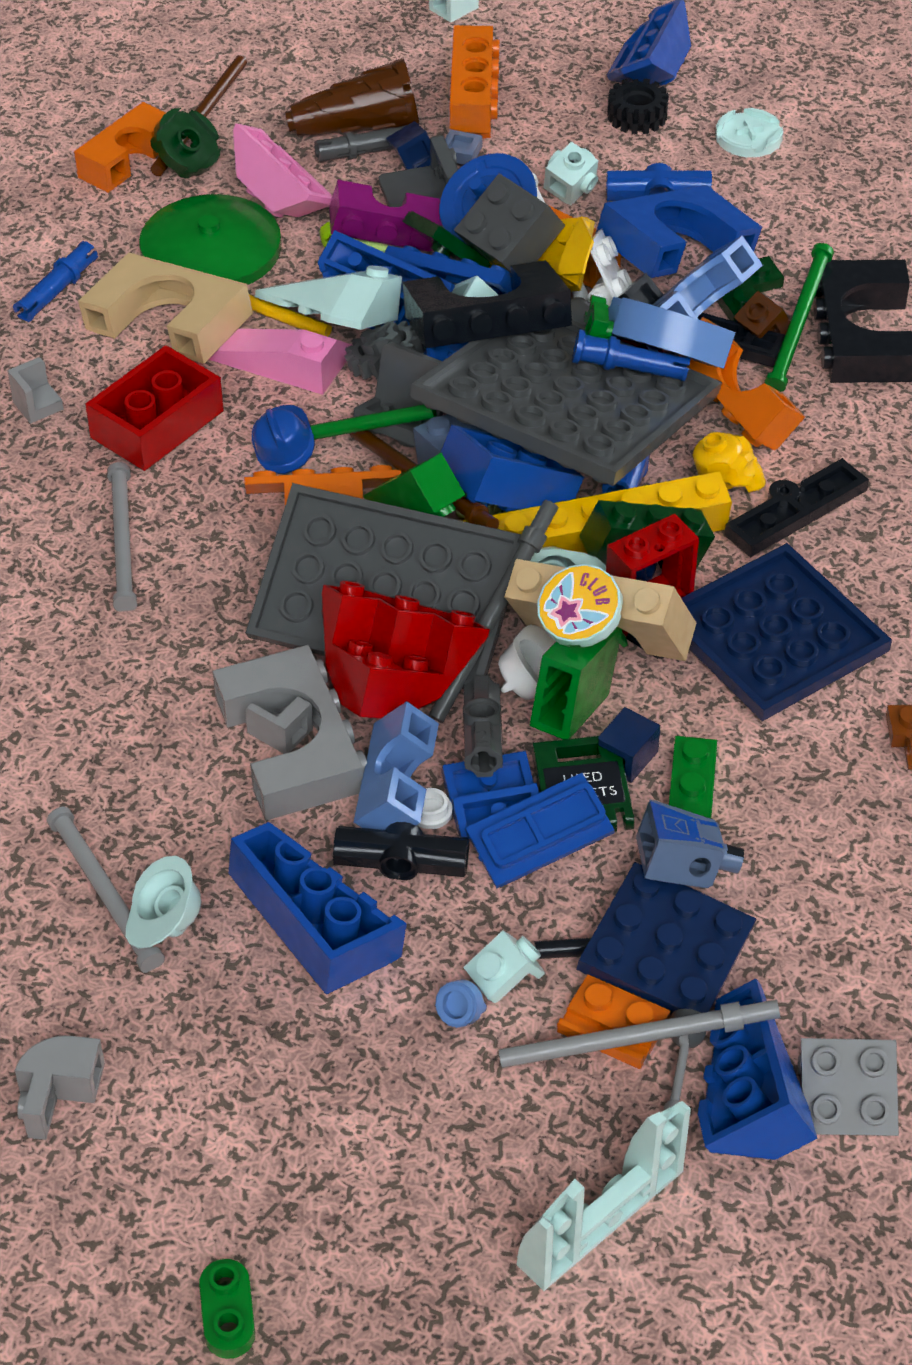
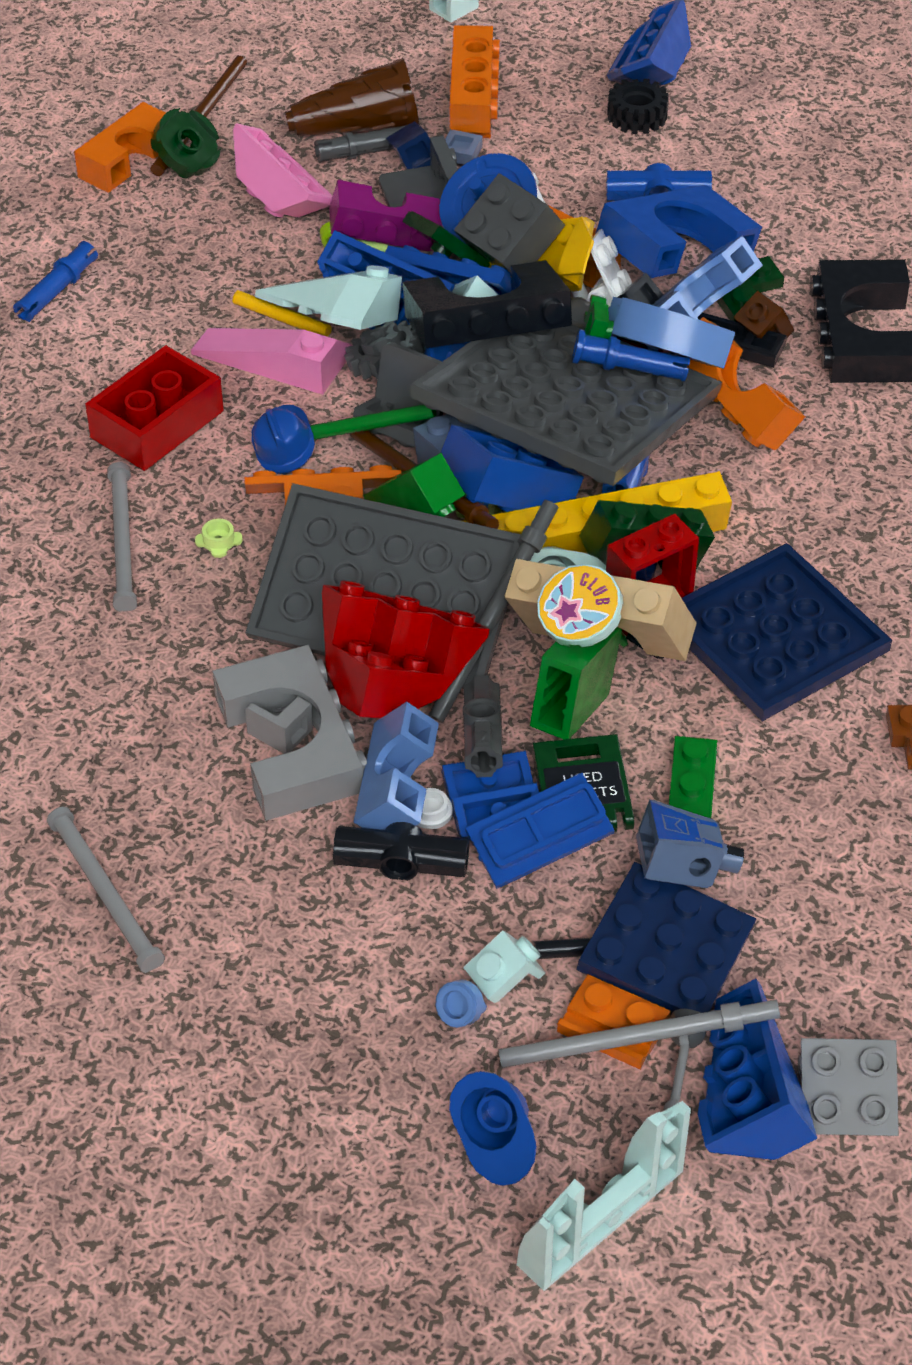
(32, 391): light grey panel -> none
(55, 1070): light grey brick -> none
(139, 283): tan arch -> none
(162, 903): light aqua piece -> none
(214, 236): green dish -> none
(218, 537): none -> yellowish green plate
(227, 1305): green plate -> none
(311, 910): blue wedge -> none
(493, 1127): none -> blue piece
(522, 661): white piece -> none
(571, 173): light aqua brick -> none
(633, 739): dark blue panel -> none
(730, 456): yellow head -> none
(749, 133): light aqua tile -> none
(795, 507): black hinge -> none
(821, 254): green bar -> none

